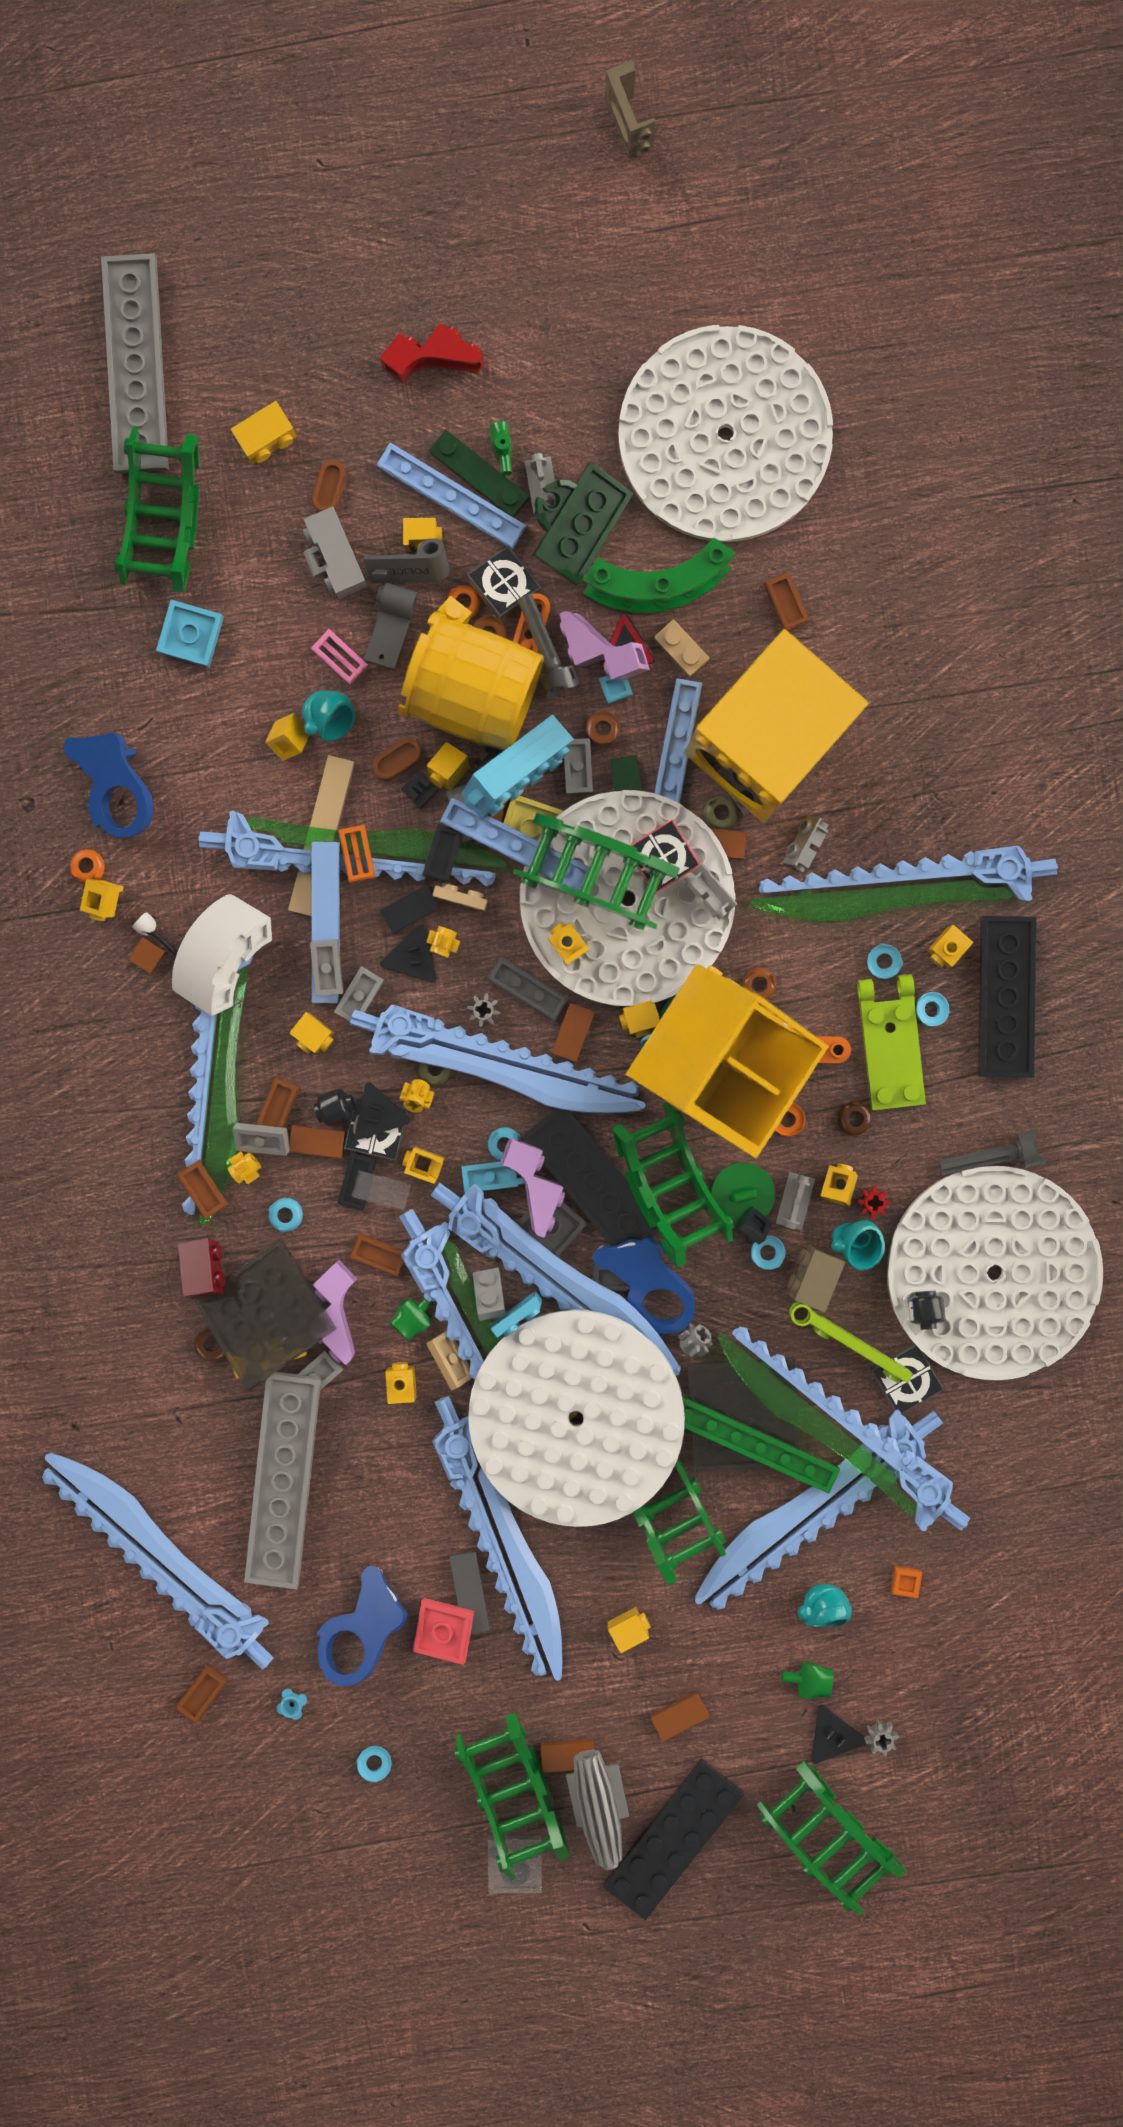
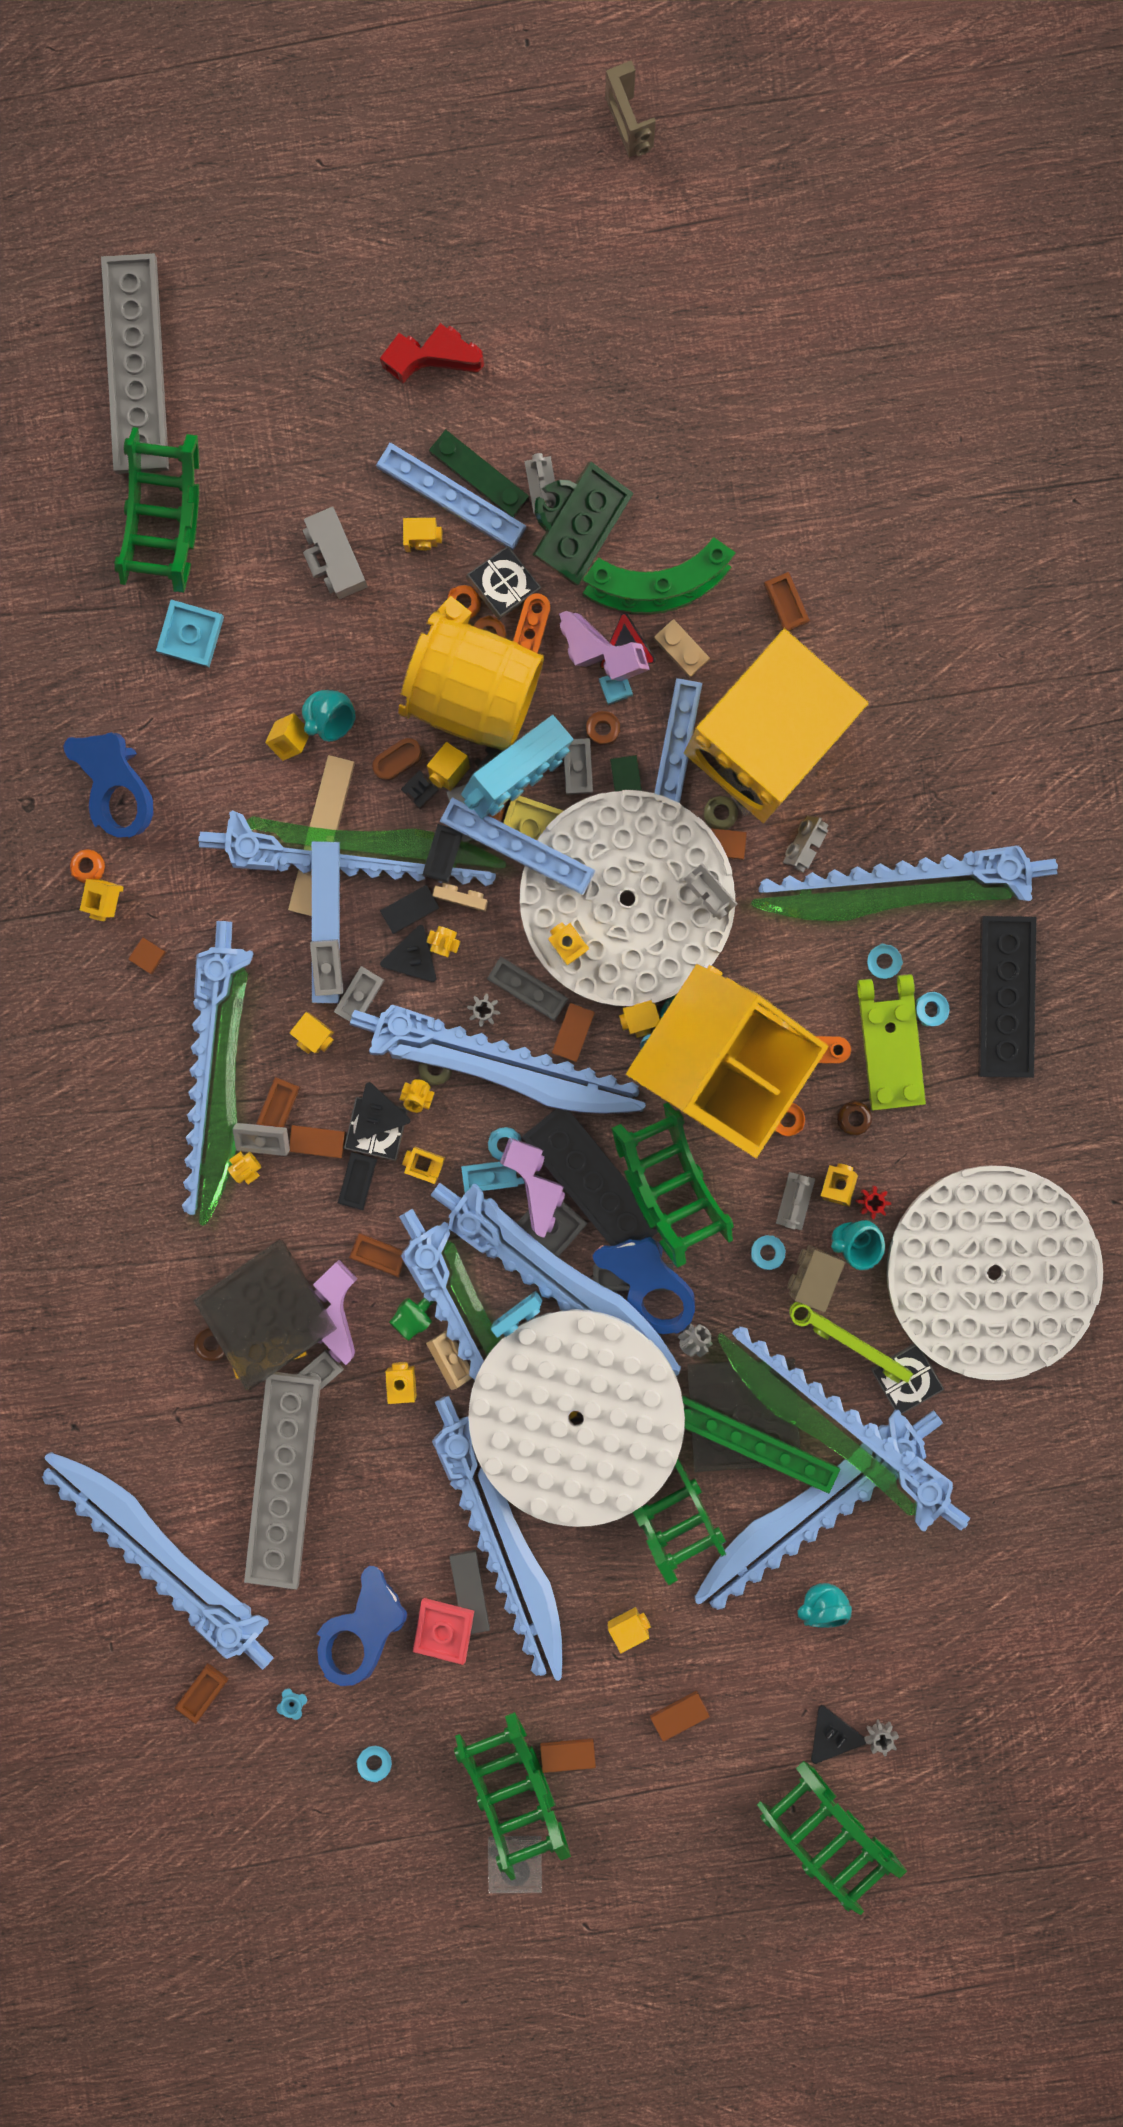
(146, 926): white hinge -> none
(201, 1268): brick -> none
(202, 1189): dark orange tile -> none
(214, 951): white panel -> none
(264, 433): yellow brick -> none
(293, 1206): medium azure piece -> none
(329, 486): dark orange tile -> none
(334, 1107): black head -> none
(356, 673): bright pink tile -> none
(361, 875): orange tile -> none
(381, 1190): clear tile -> none
(392, 625): dark grey door -> none
(425, 566): dark grey door -> none
(489, 1294): light grey plate -> none
(501, 445): green piece -> none
(557, 675): dark grey piece -> none
(598, 1805): light grey plate -> none
(603, 847): green fence -> none
(669, 846): tile -> none
(673, 1839): black plate -> none
(734, 382): white plate -> none
(742, 1187): green shield -> none
(754, 1226): black tile -> none
(760, 972): dark orange piece -> none
(812, 1680): green piece -> none
(906, 1582): orange tile -> none
(926, 1309): black head -> none
(949, 947): yellow brick -> none
(1023, 1150): dark grey piece -> none

